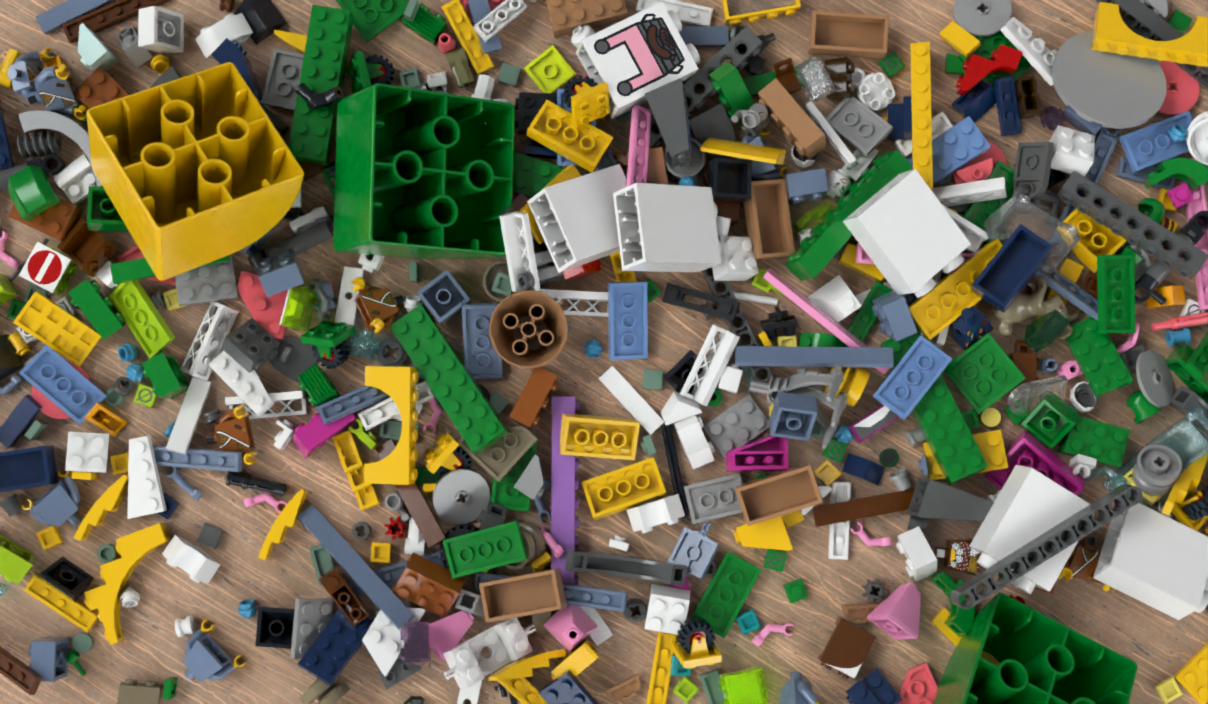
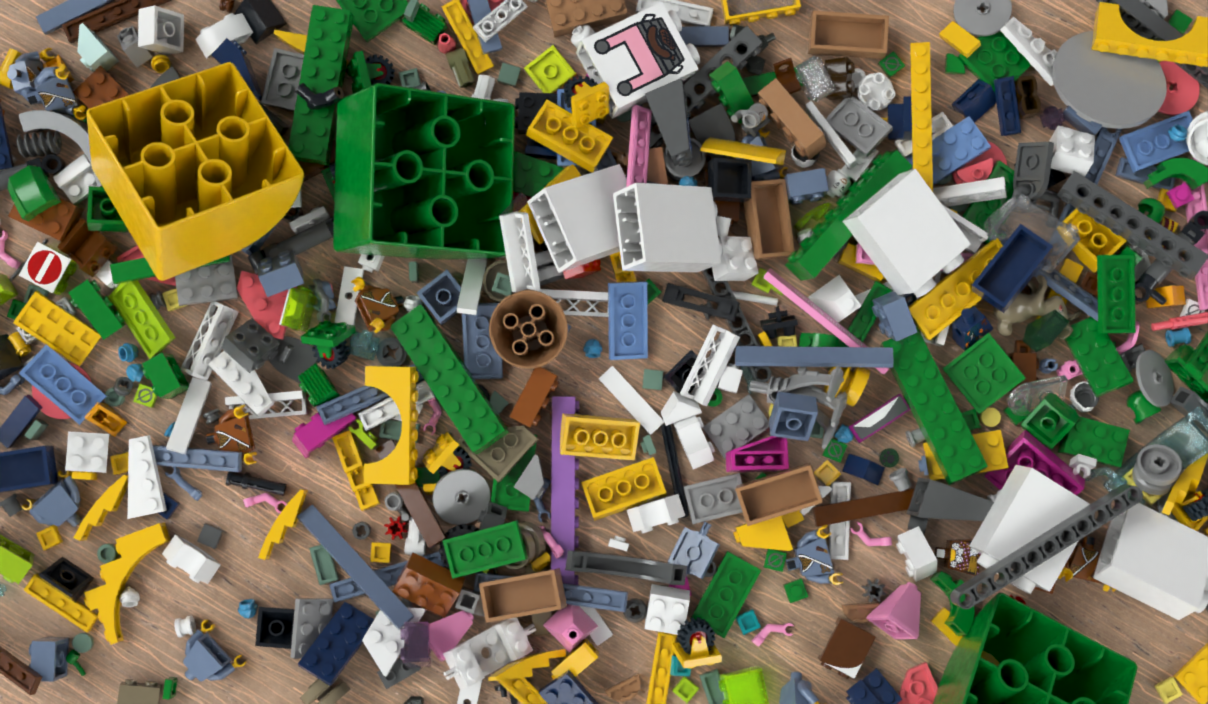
(284, 437): white bracket -> none
(344, 595): reddish brown slope -> none
(437, 79): white tile -> none
(471, 286): none -> white tile
(525, 280): dark grey bush -> none
(814, 558): none -> sand blue torso
(912, 377): medium blue plate -> none
(976, 67): red arch -> none

